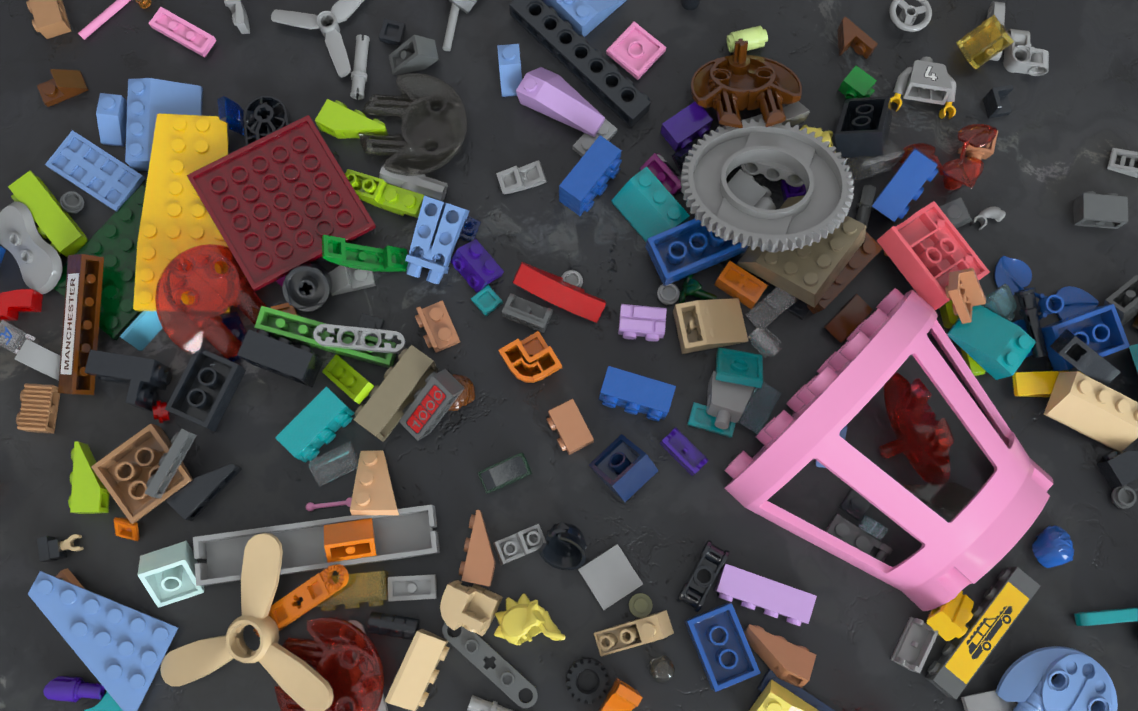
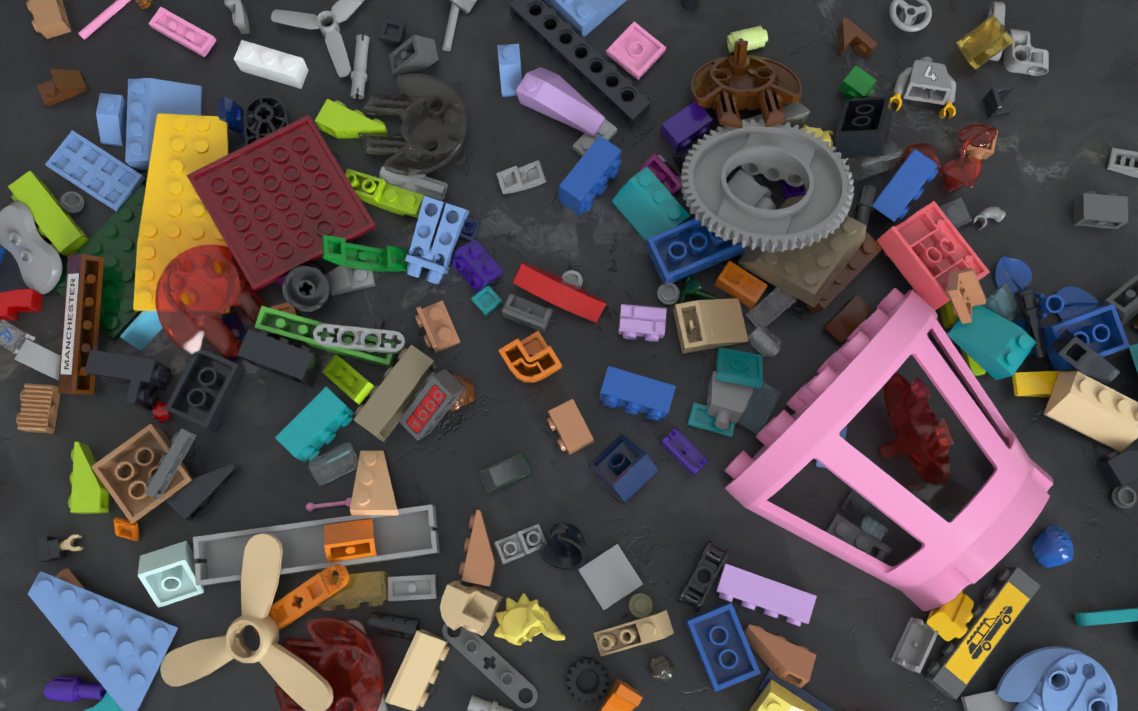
(271, 64): none -> white brick

